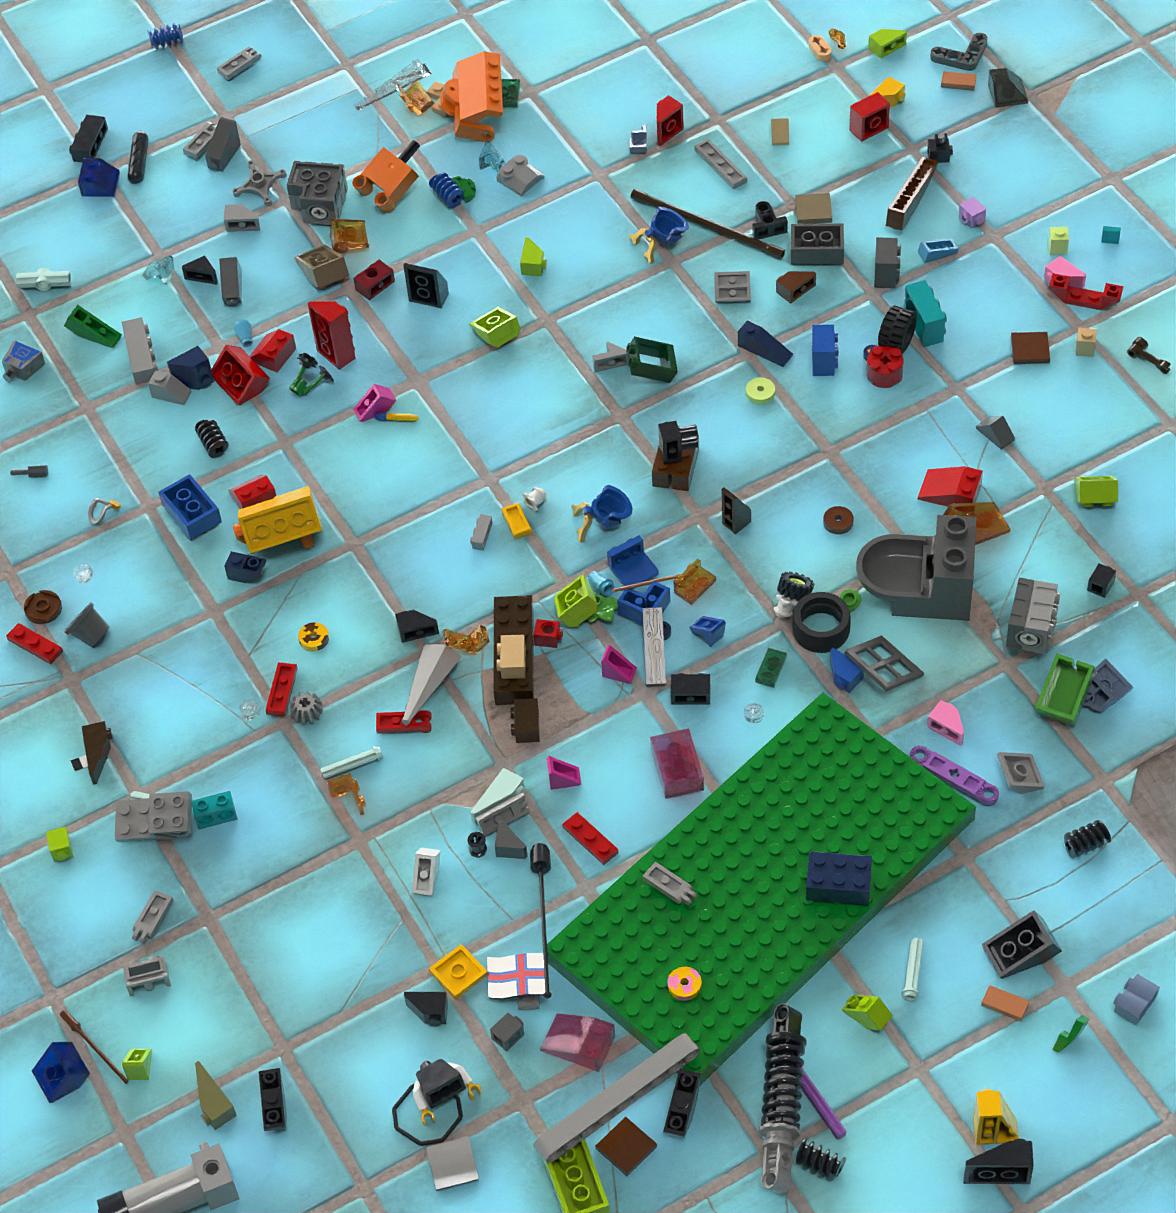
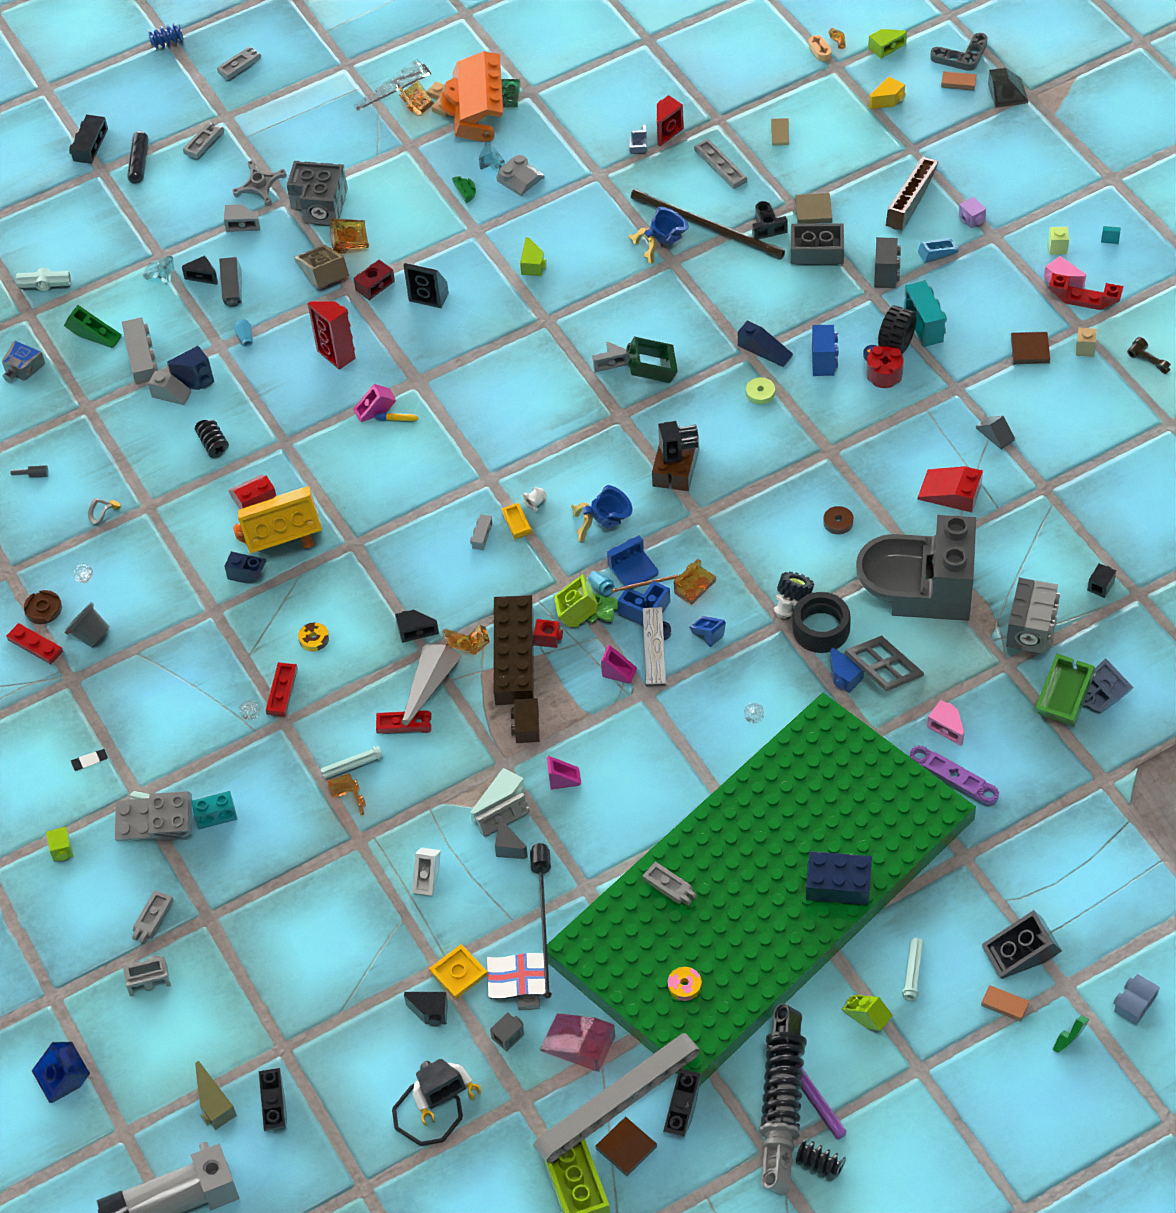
(76, 1027): reddish brown piece -> none
(97, 747): dark brown slope -> none
(98, 178): clear blue slope -> none
(137, 1064): lime slope -> none
(190, 507): blue brick -> none
(223, 144): dark grey slope -> none
(239, 374): red slope -> none
(274, 350): red slope -> none
(299, 385): plant -> none
(306, 707): light grey gear -> none
(388, 174): orange piece -> none
(446, 189): blue piece -> none
(452, 1163): light grey slope -> none
(475, 845): black bush -> none
(496, 327): lime slope -> none
(512, 656): tan brick -> none
(590, 838): red plate -> none
(677, 763): clear pink brick -> none
(690, 689): black brick -> none
(732, 286): light grey slope -> none
(734, 512): slope -> none
(771, 667): clear green plate -> none
(795, 284): reddish brown slope -> none
(851, 598): bright green animal -> none
(869, 116): red brick -> none
(939, 149): black brick -> none
(988, 519): clear orange slope -> none
(993, 1119): yellow wedge -> none
(1002, 1165): black slope -> none
(1020, 772): light grey slope -> none
(1086, 836): black piece -> none
(1096, 490): lime slope -> none

